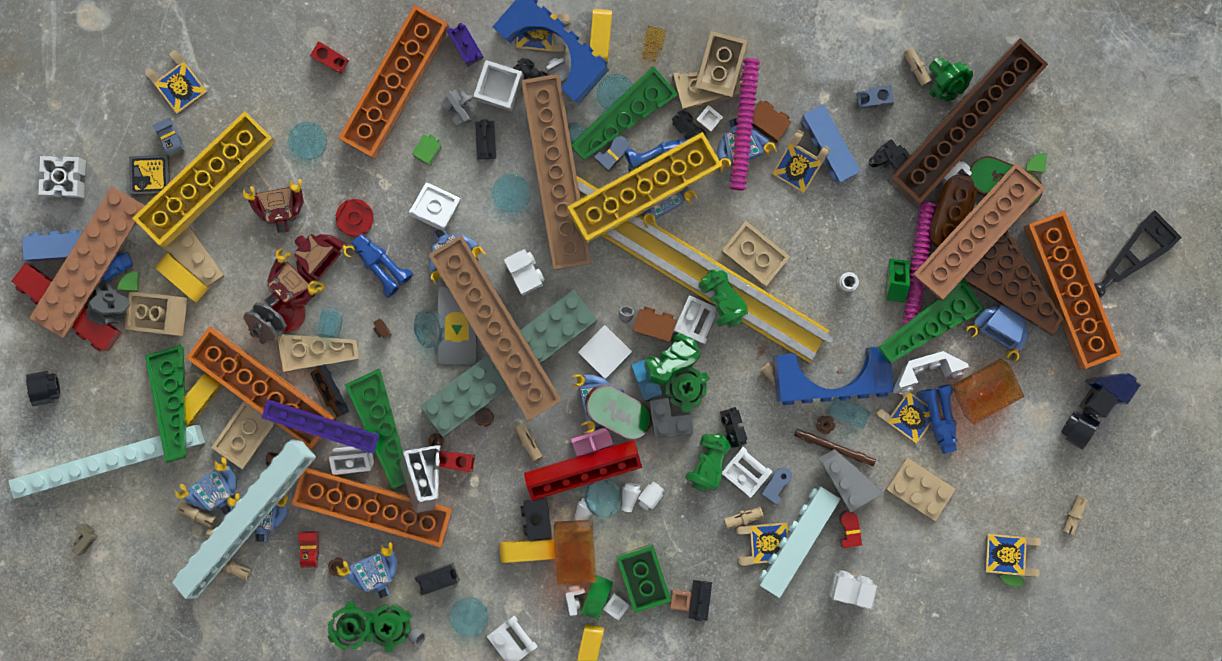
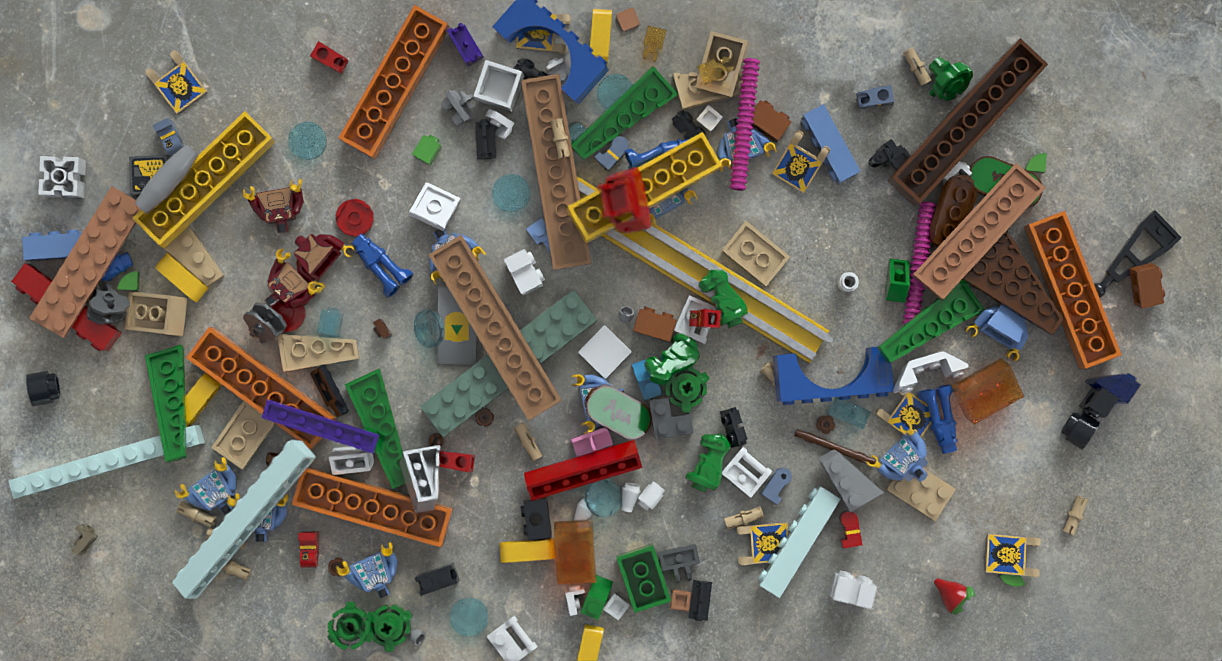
(166, 178): none -> light grey plate
(504, 125): none -> white bracket
(539, 233): none -> light blue plate
(560, 138): none -> tan pin
(623, 195): none -> red piece
(628, 19): none -> nougat piece
(679, 557): none -> dark grey hinge
(703, 317): none -> red leg
(712, 70): none -> clear yellow plate
(904, 459): none -> medium blue torso
(953, 594): none -> red hat
(1147, 285): none -> dark orange brick

